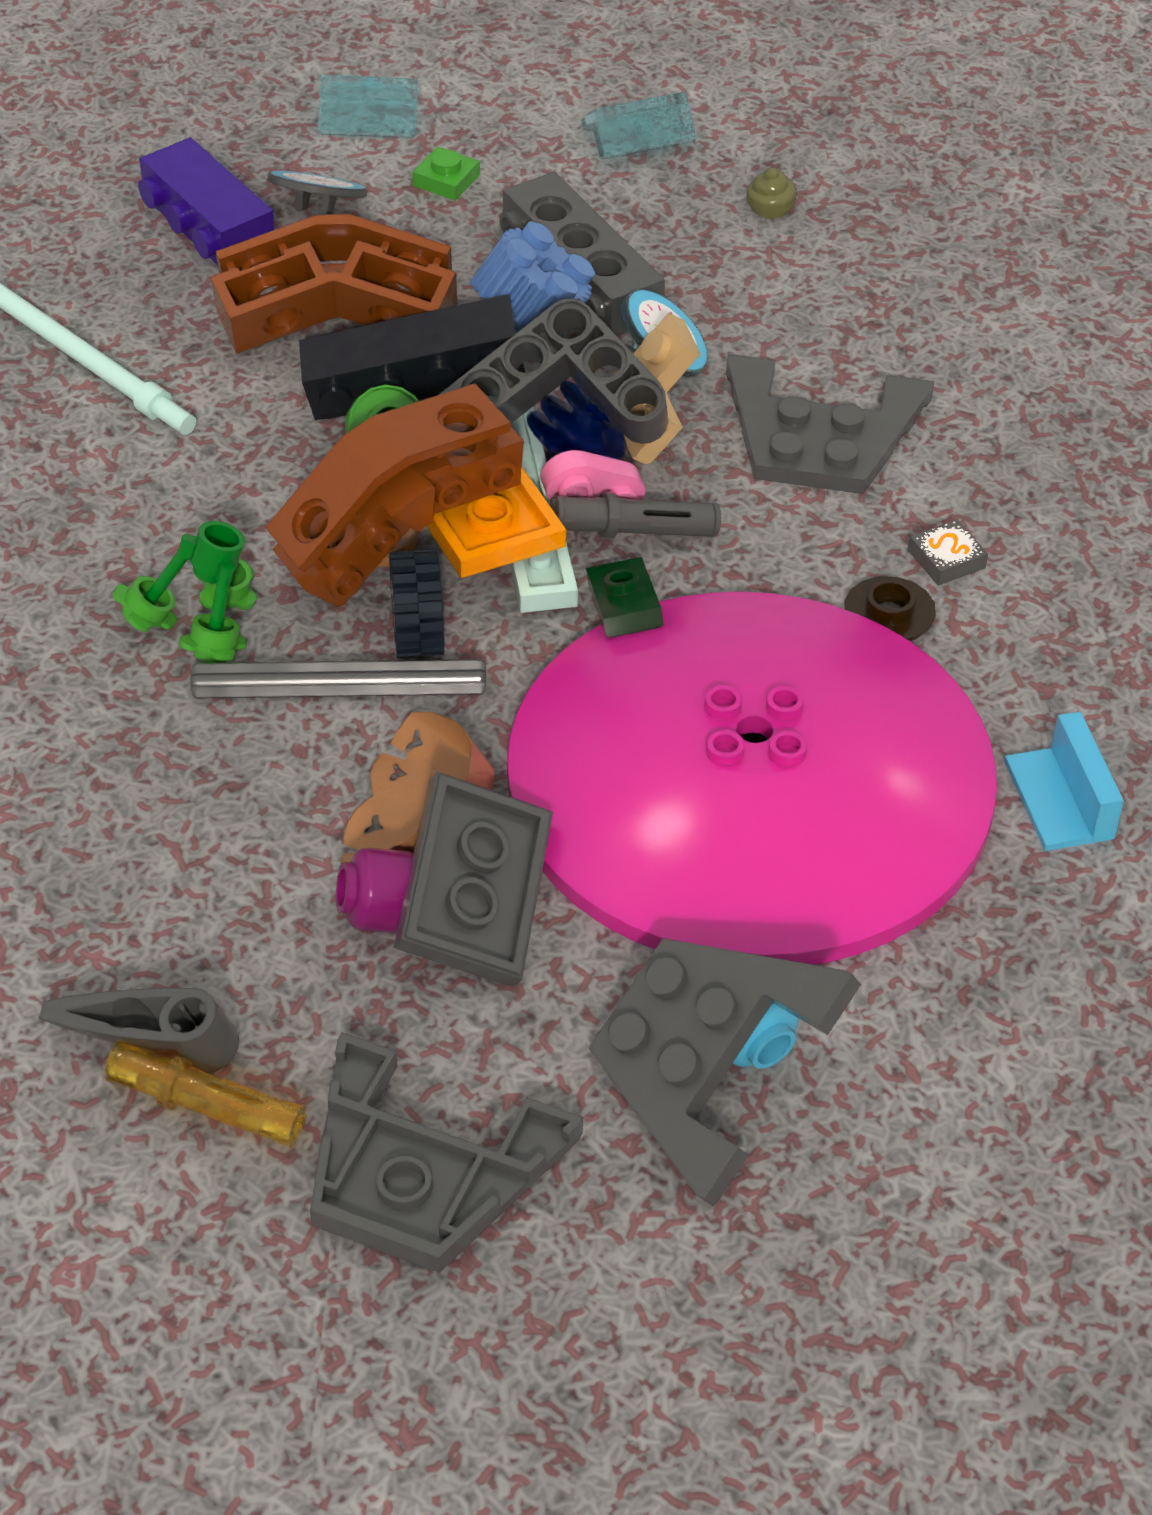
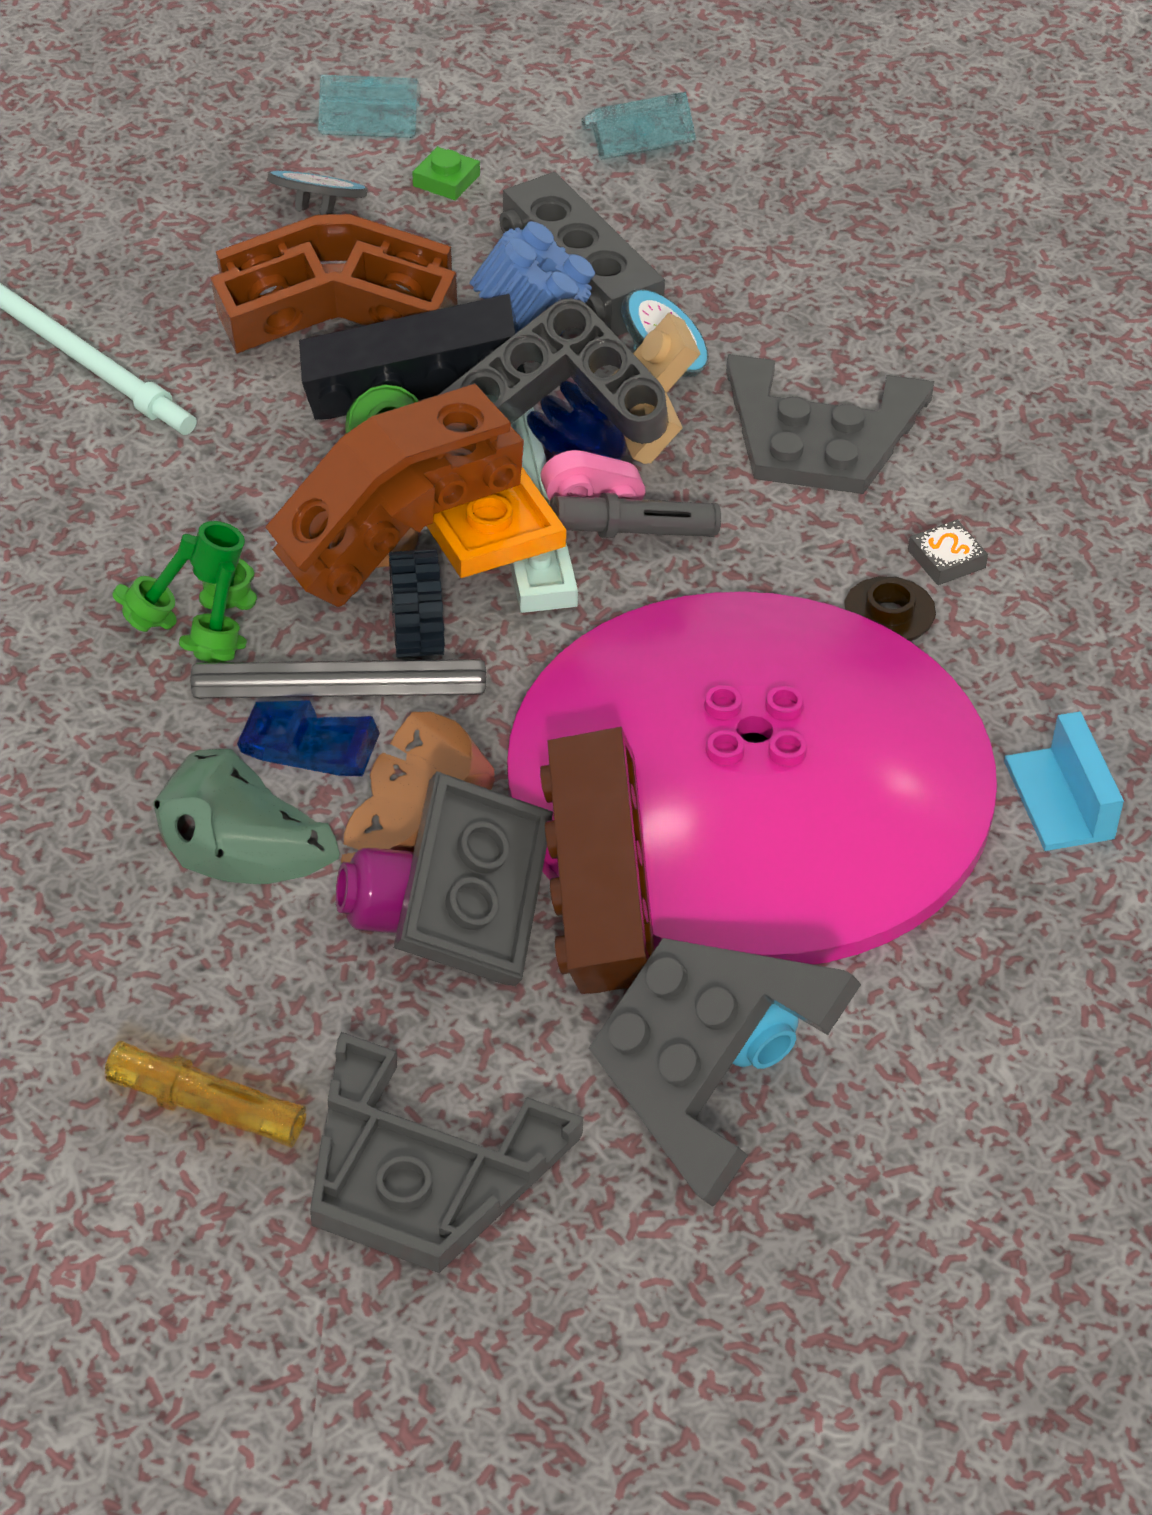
(152, 1019): dark grey piece -> none
(202, 198): dark purple brick -> none
(240, 821): none -> sand green piece
(296, 737): none -> clear blue slope
(599, 860): none -> reddish brown brick
(624, 597): dark green plate -> none
(771, 194): olive plate -> none

